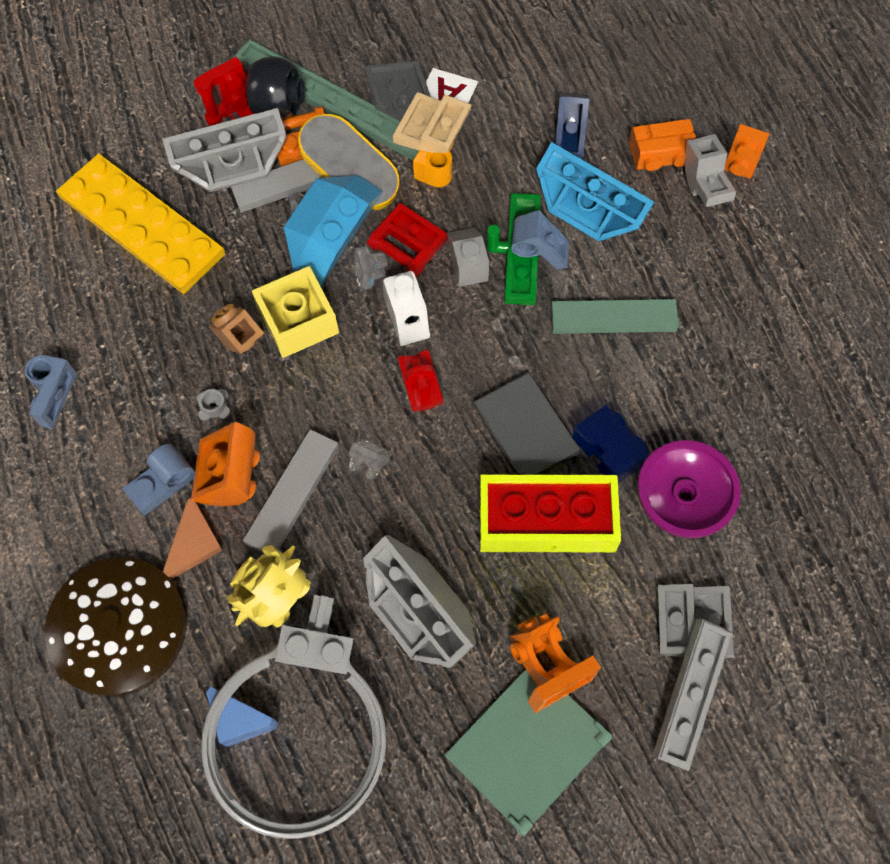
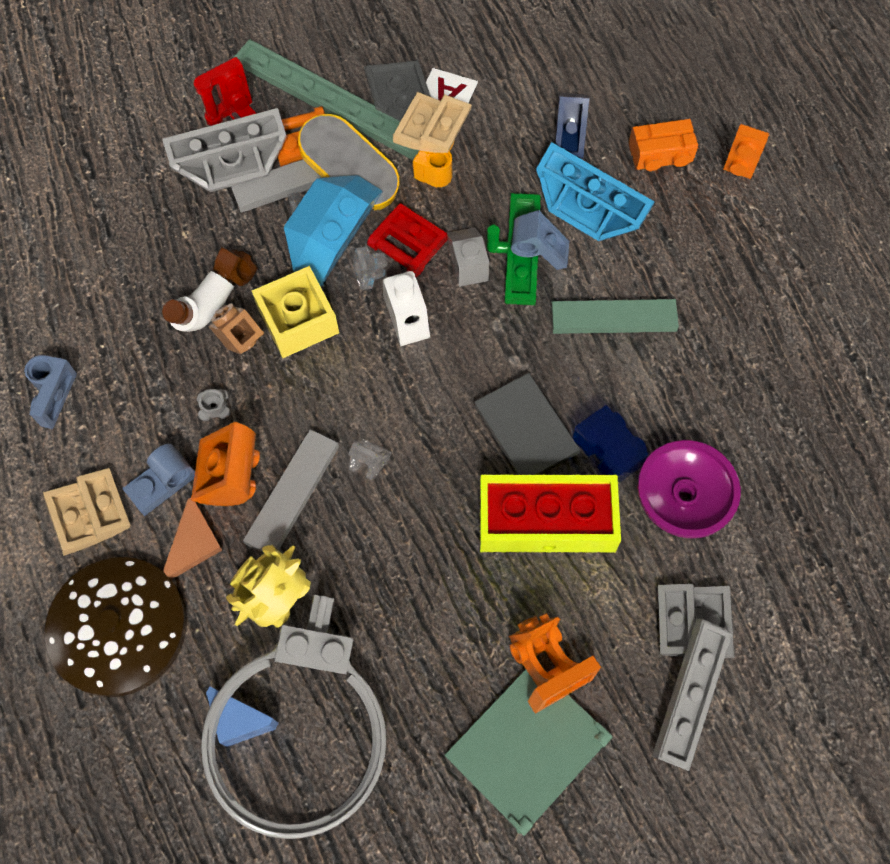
(86, 511): none -> tan slope
(141, 223): yellow plate -> none
(197, 309): none -> piece
(274, 84): black wheel -> none
(417, 604): light grey wedge -> none
(420, 381): red hips -> none
(705, 170): light grey brick -> none

